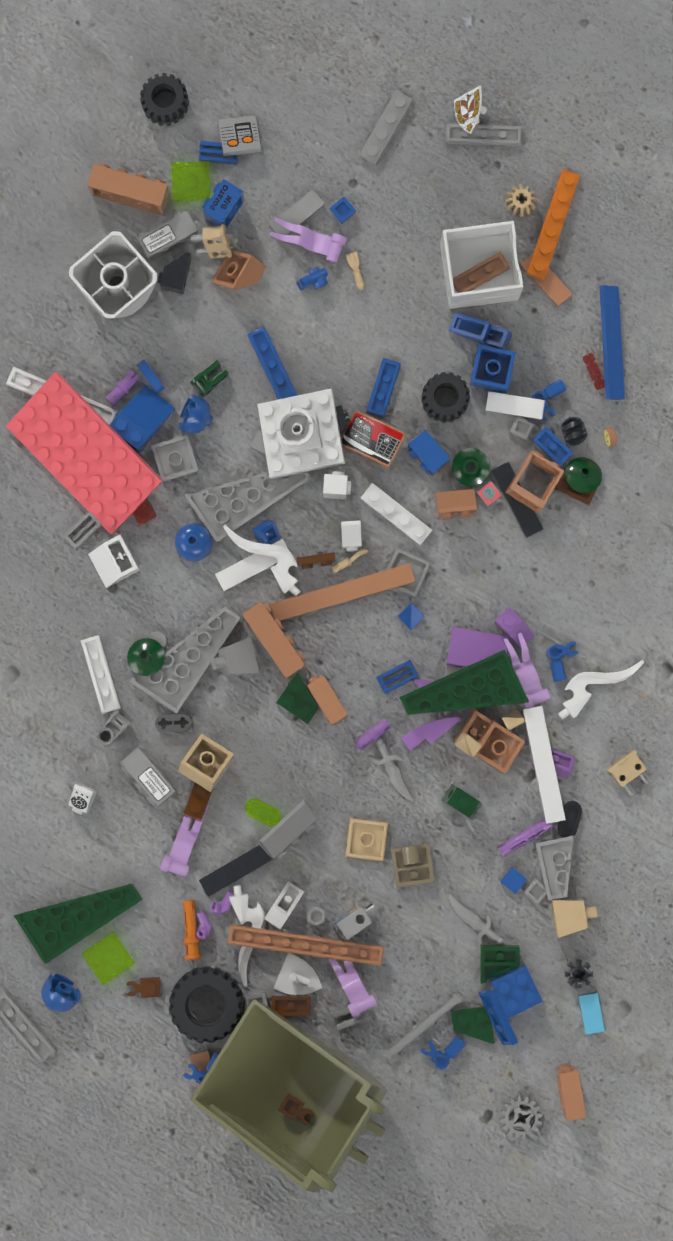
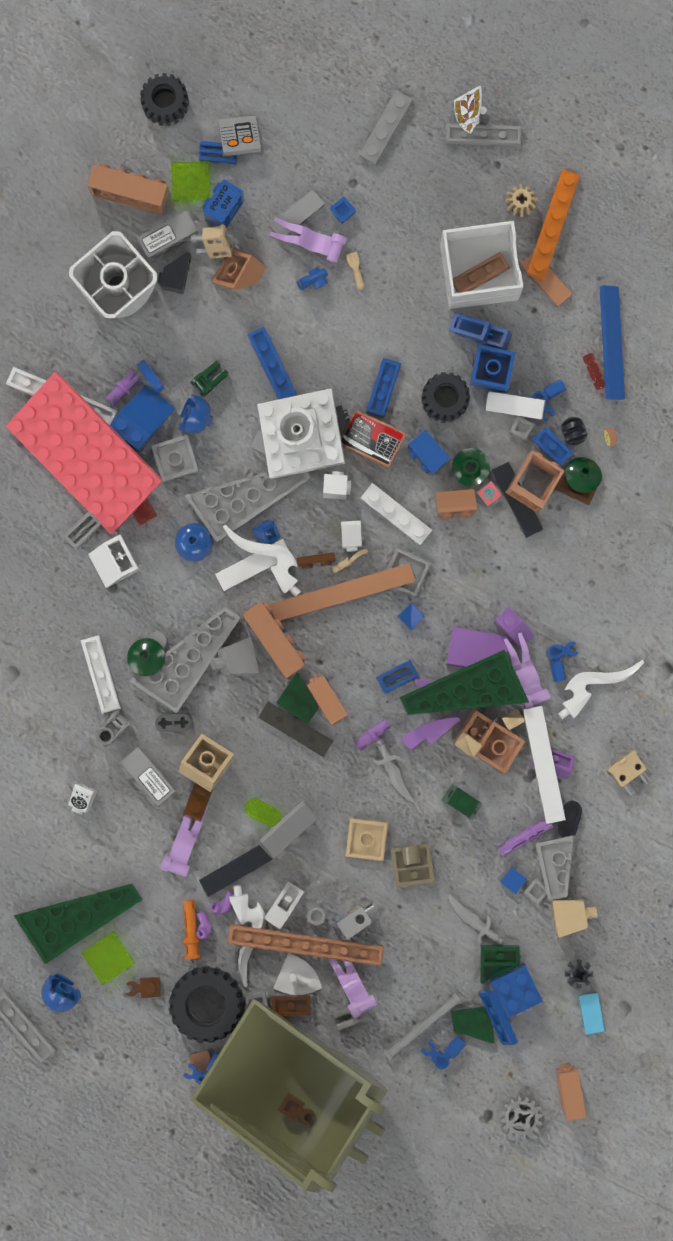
(295, 729): none -> clear smoke tile

